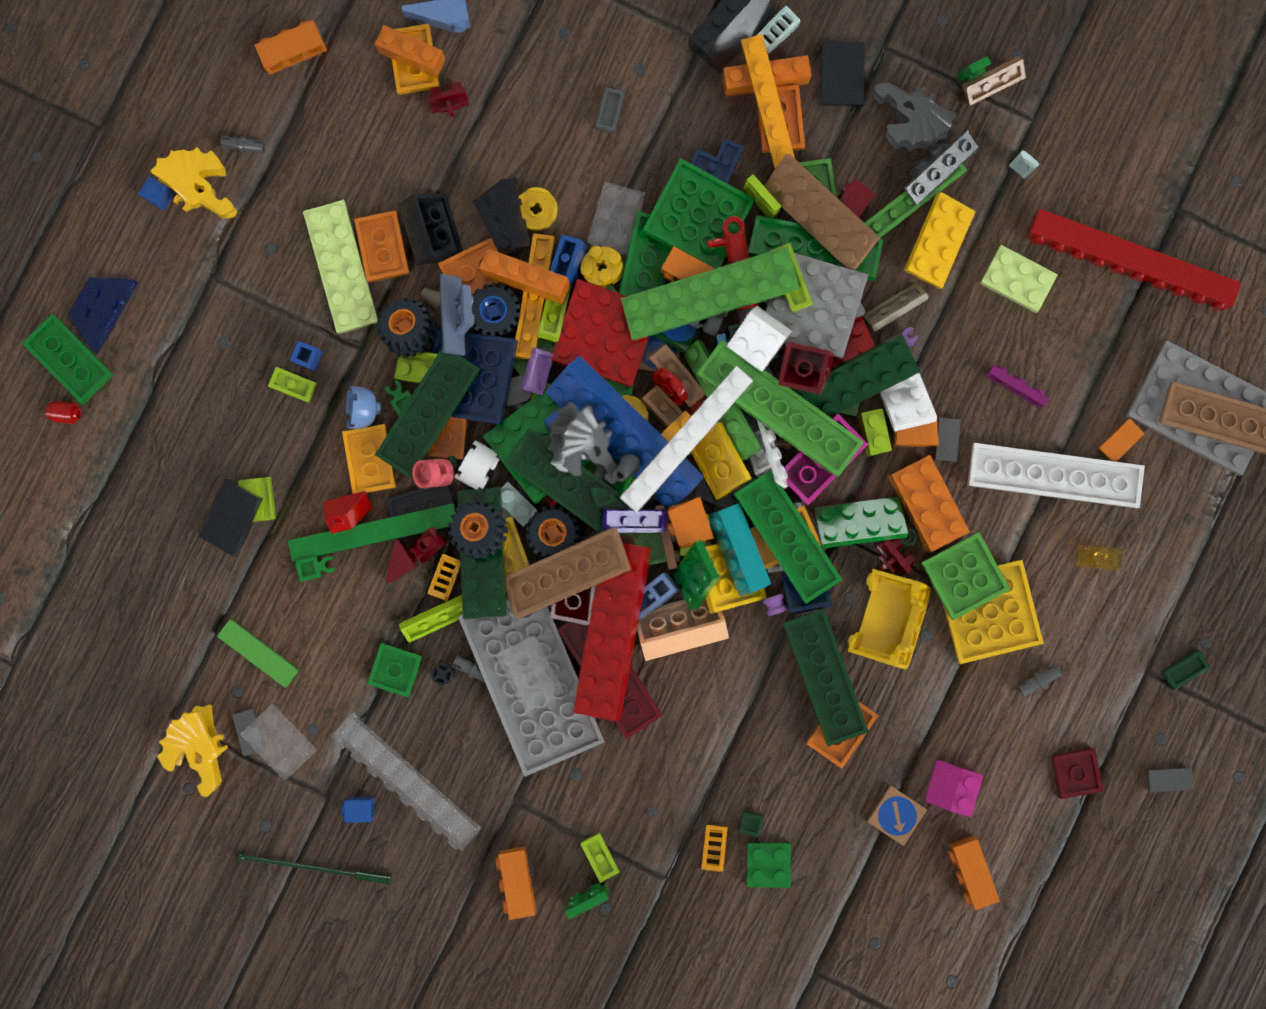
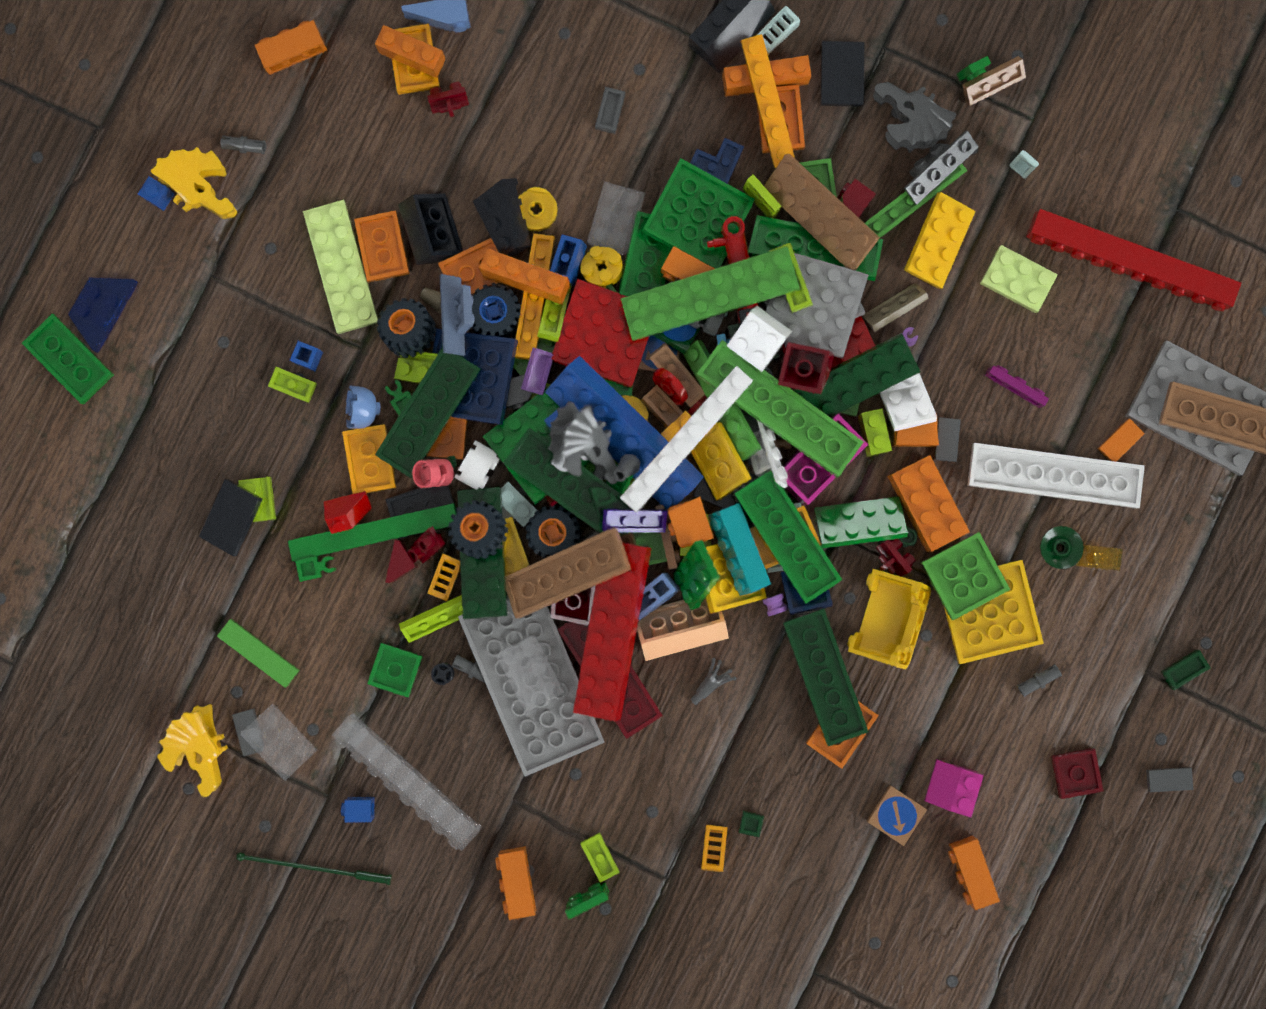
(63, 412): red brick -> none
(711, 682): none -> dark grey piece
(769, 864): green plate -> none
(1071, 551): none -> dark green dish

